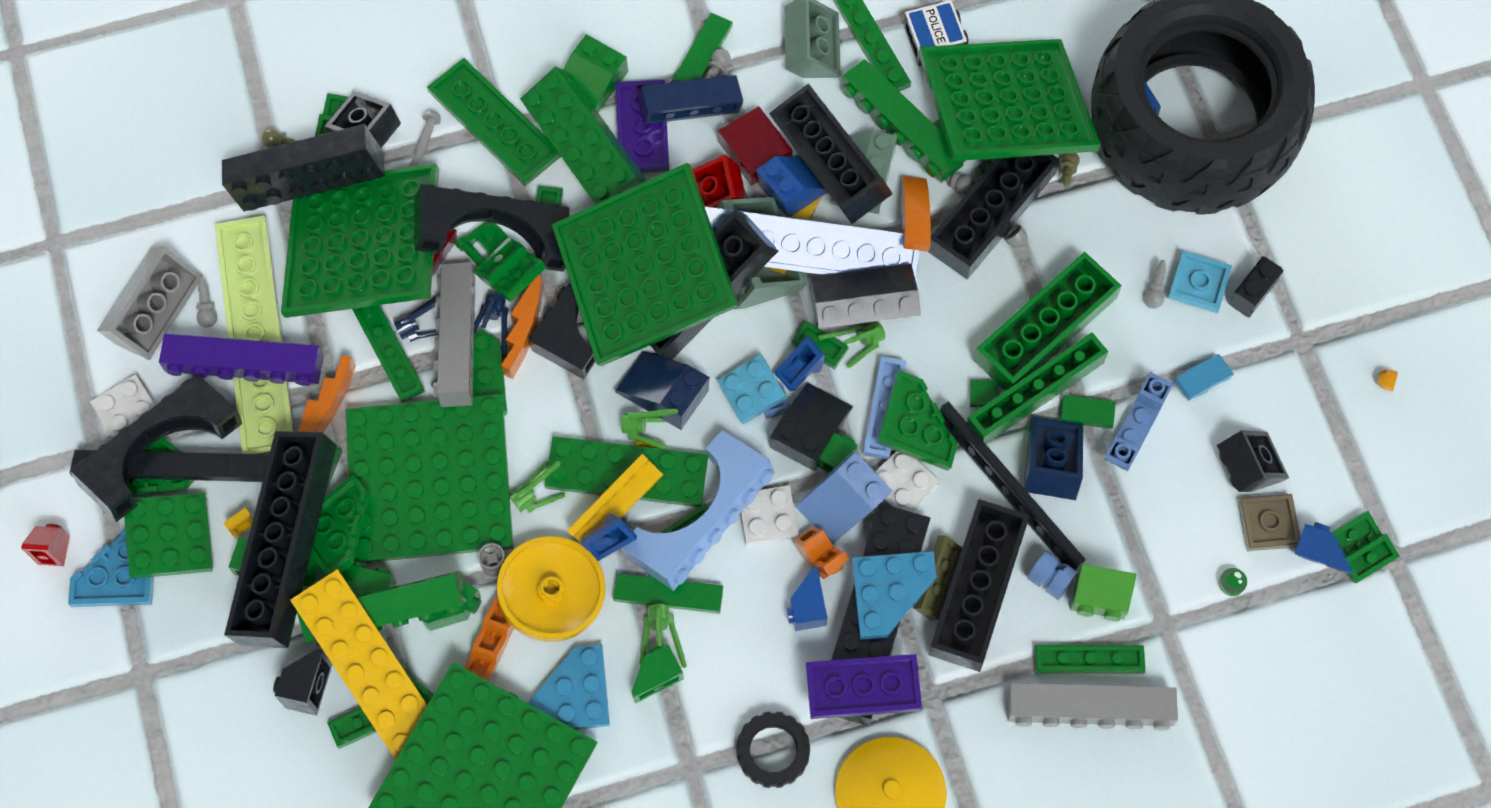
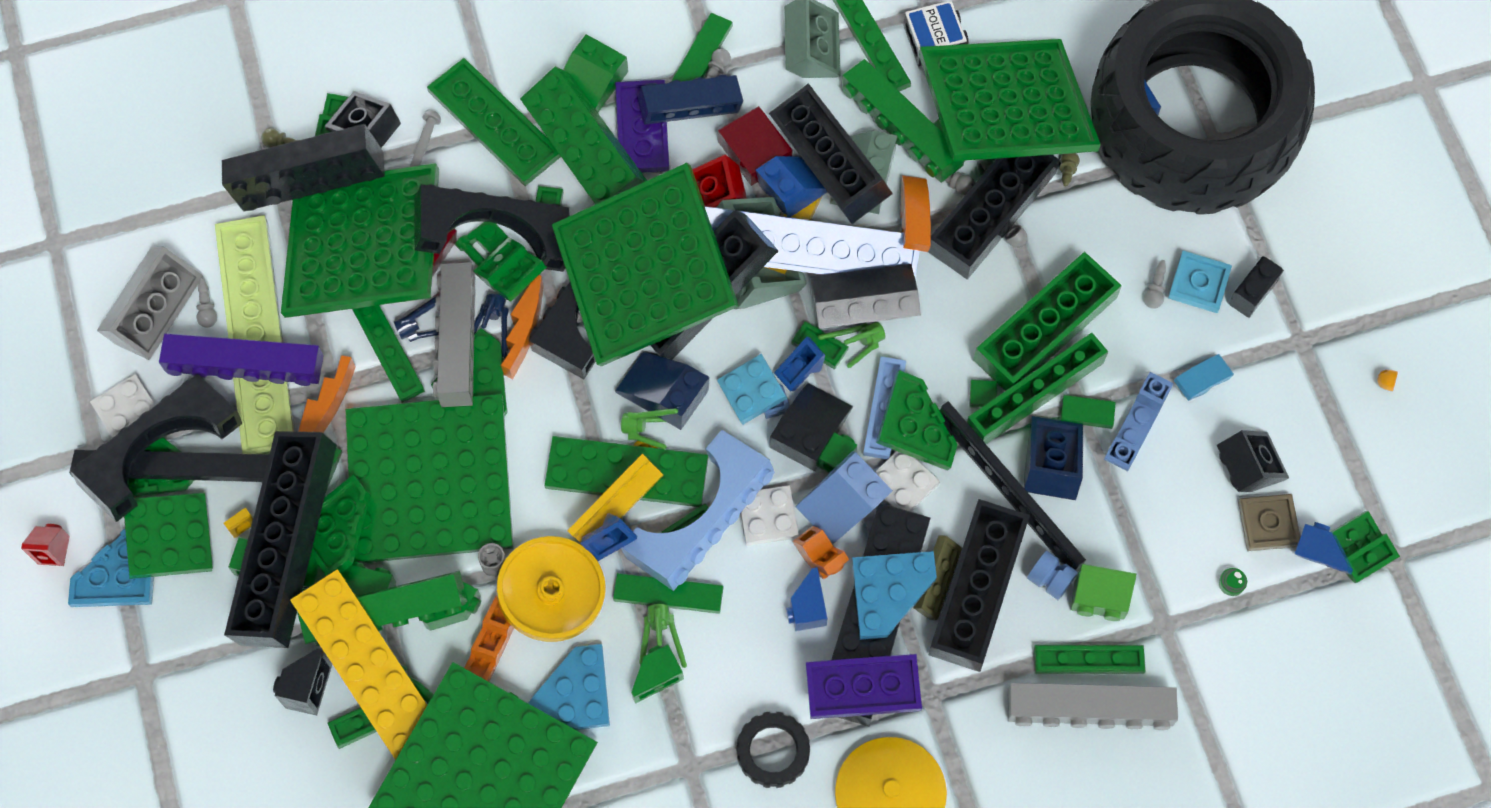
(523, 495): bright green plant -> none

